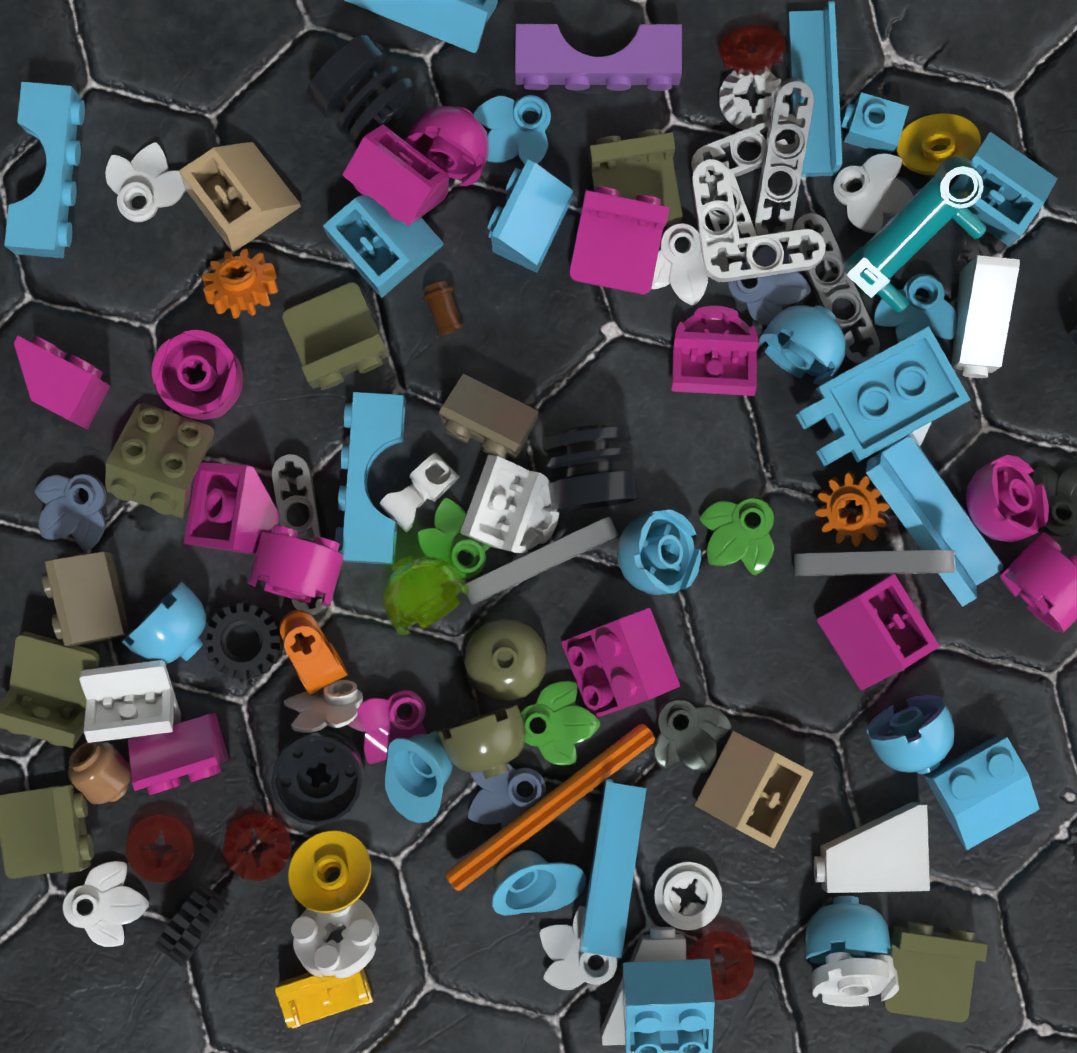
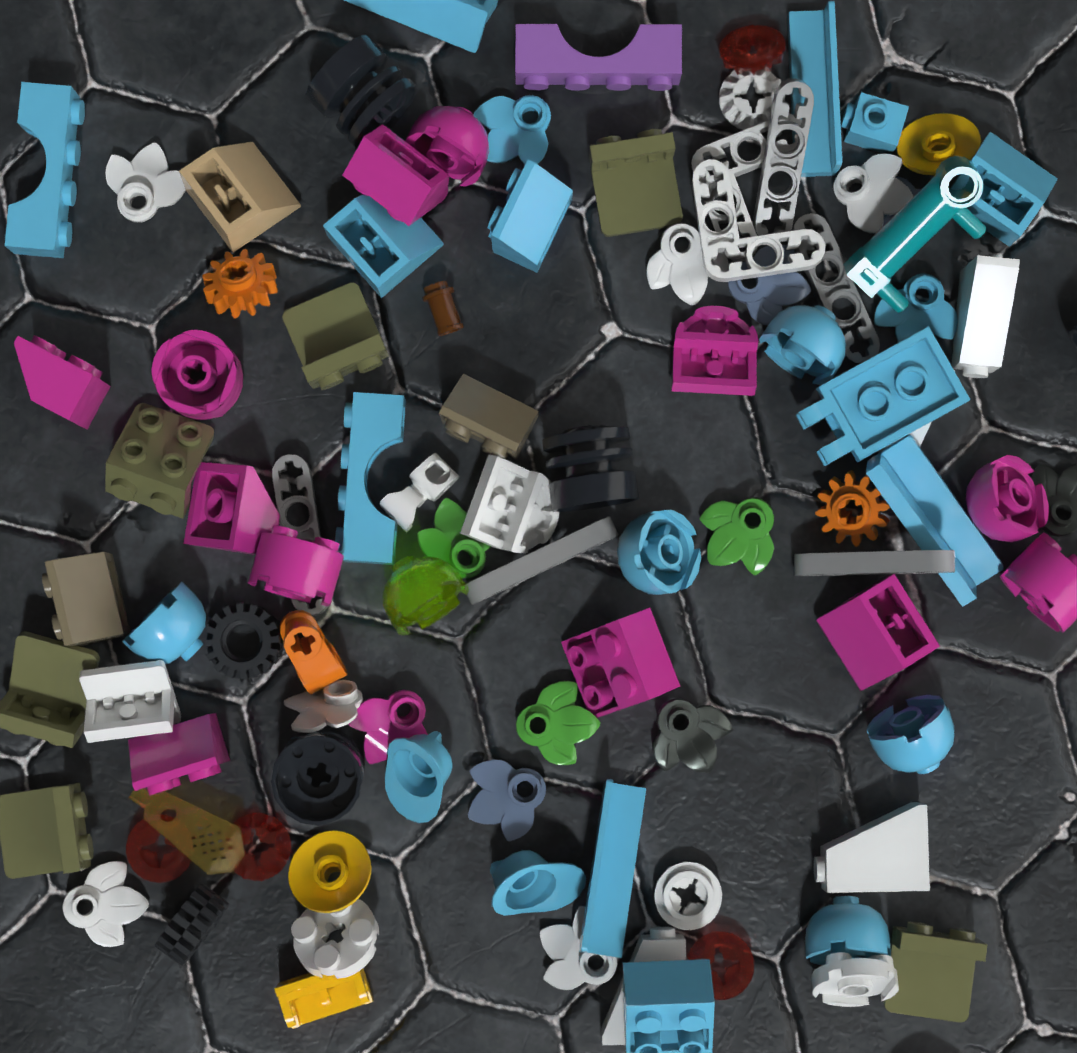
(68, 513): sand blue plate -> none
(99, 772): medium nougat head -> none
(186, 825): none -> clear yellow piece
(485, 741): olive cylinder -> none
(505, 659): olive cylinder -> none
(549, 807): orange axle -> none
(618, 241): dark pink bracket -> none
(753, 789): tan slope -> none
(984, 790): medium azure slope -> none

